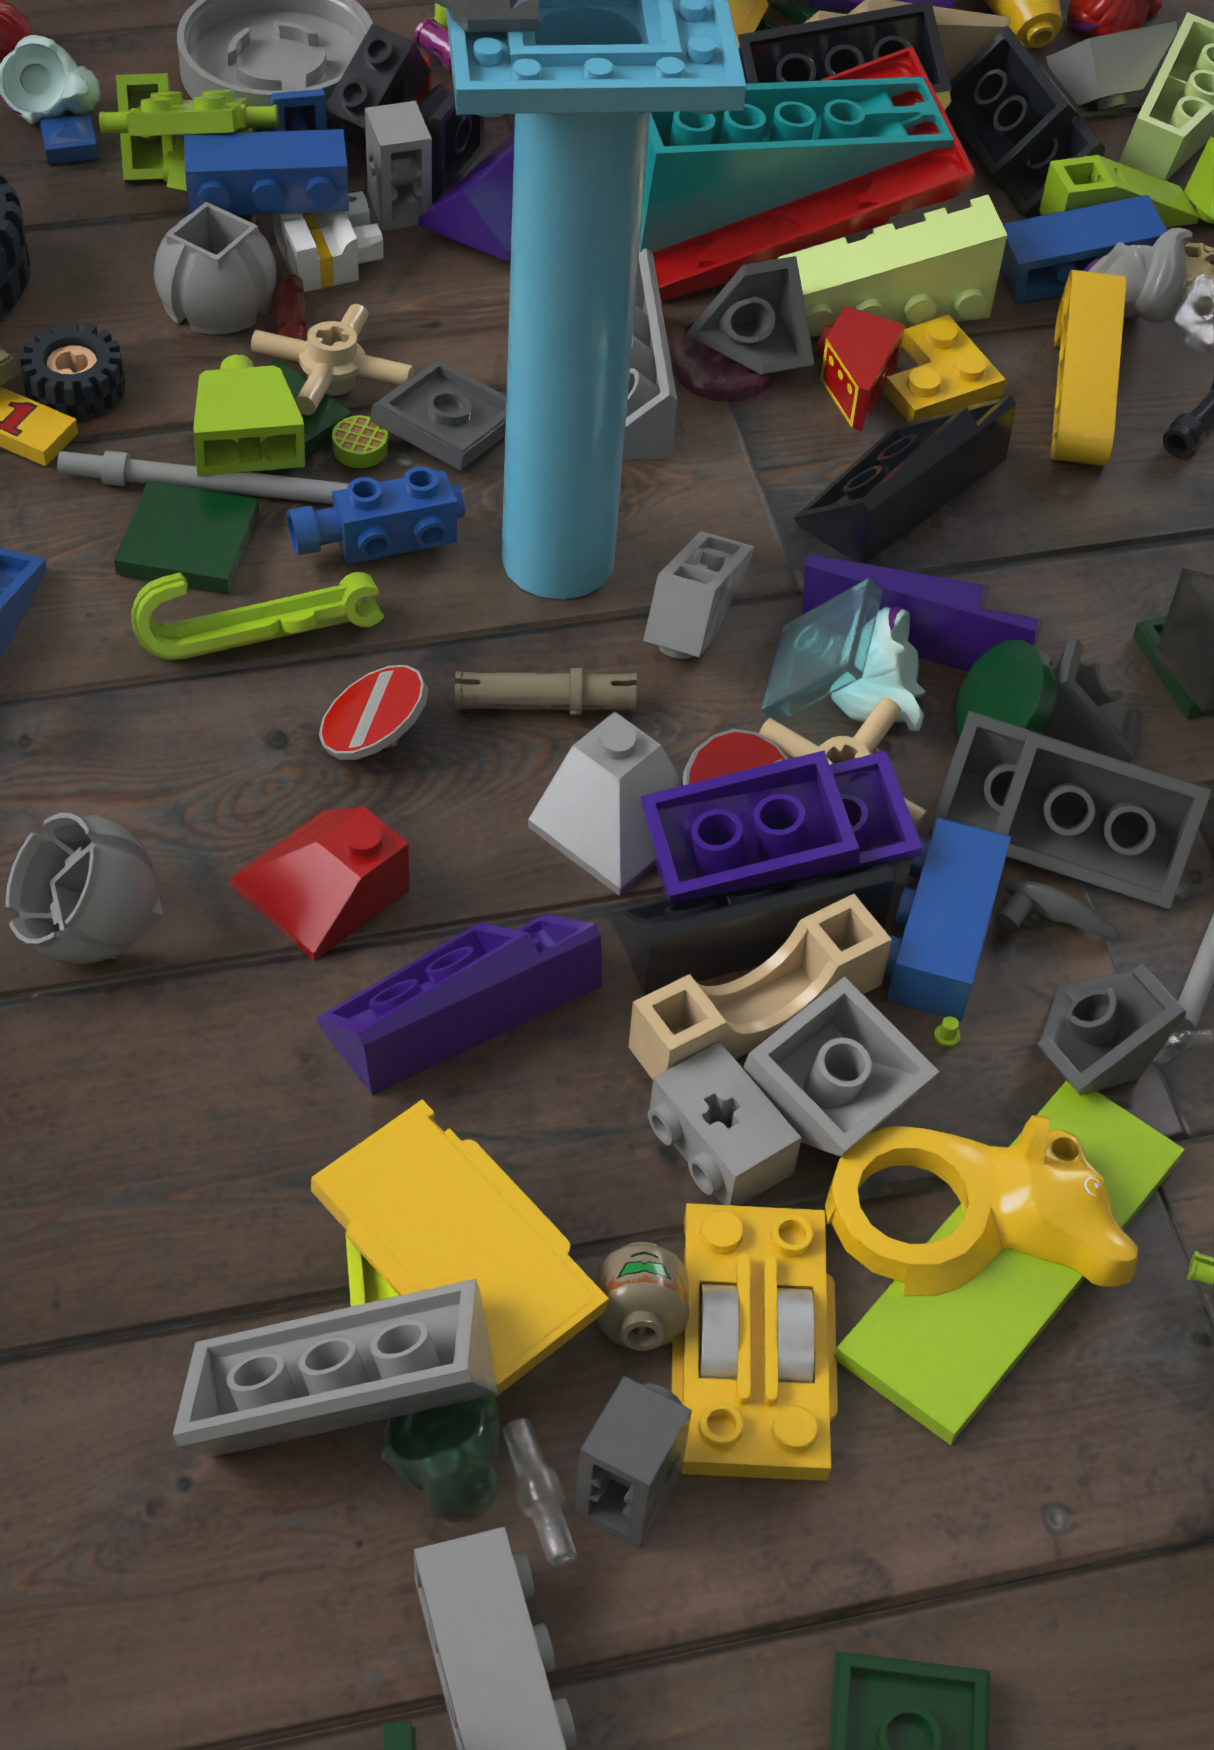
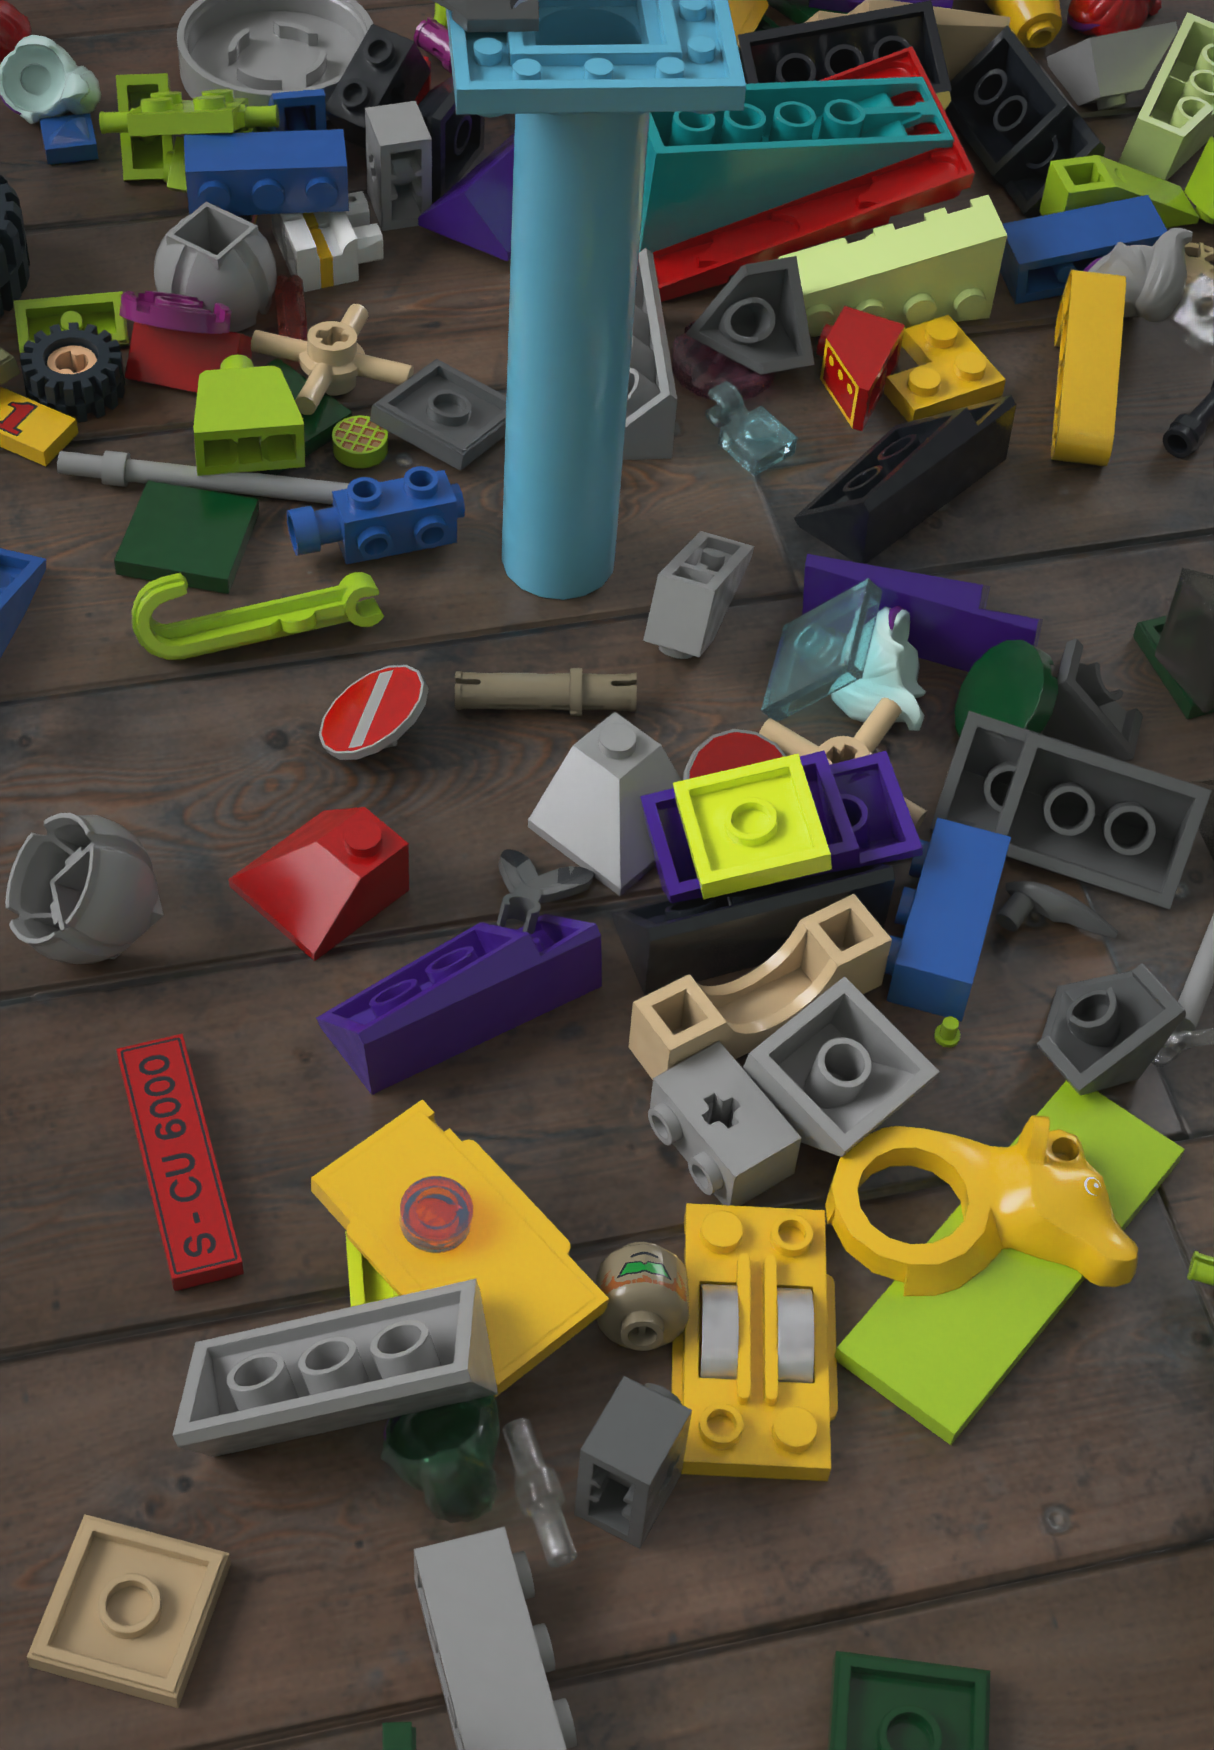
(92, 309): none -> lime slope
(130, 1611): none -> tan tile
(175, 312): none -> magenta tile
(179, 357): none -> red panel
(179, 1163): none -> red tile
(436, 1214): none -> clear pink tile
(530, 890): none -> dark grey piece
(749, 437): none -> clear light blue plate
(752, 826): none -> neon yellow plate

